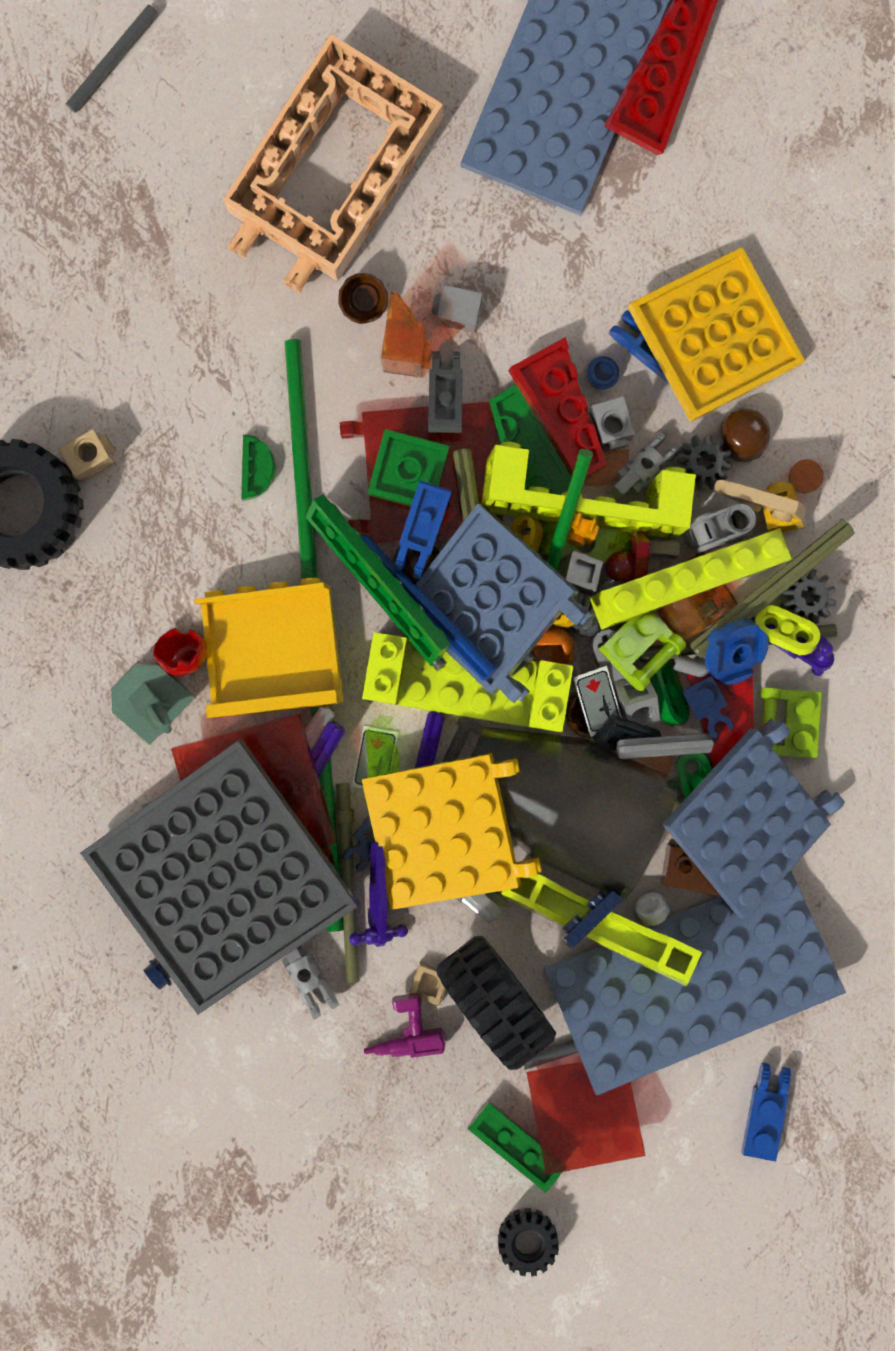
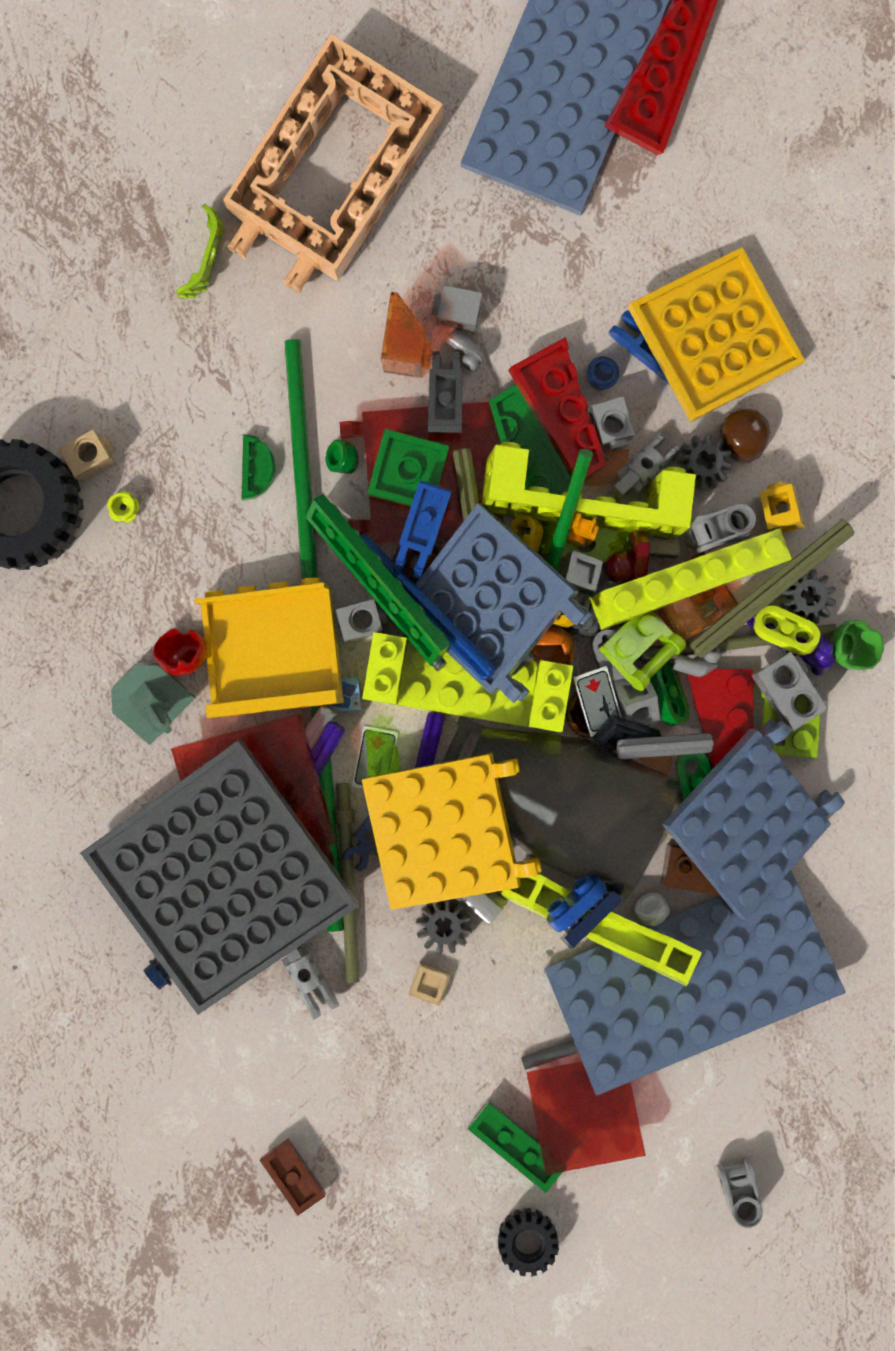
(111, 58): dark grey bar -> none
(118, 499): none -> neon yellow plate
(199, 281): none -> lime piece
(292, 1177): none -> copper plate
(342, 457): none -> green tile
(347, 615): none -> light grey brick
(351, 696): none -> tile
(363, 298): reddish brown hair -> none
(379, 932): dark purple piece -> none
(415, 1041): magenta piece -> none
(455, 925): none -> dark grey gear
(472, 354): none -> light grey arm
(495, 1003): black tyre -> none
(585, 894): none -> blue plate
(707, 701): dark blue plate -> none
(724, 643): blue plate -> none
(740, 1186): none -> light grey piece
(766, 1115): blue hinge -> none
(781, 507): tan hinge -> none
(782, 696): none -> light grey brick
(806, 476): clear orange tile -> none
(857, 645): none -> bright green hair

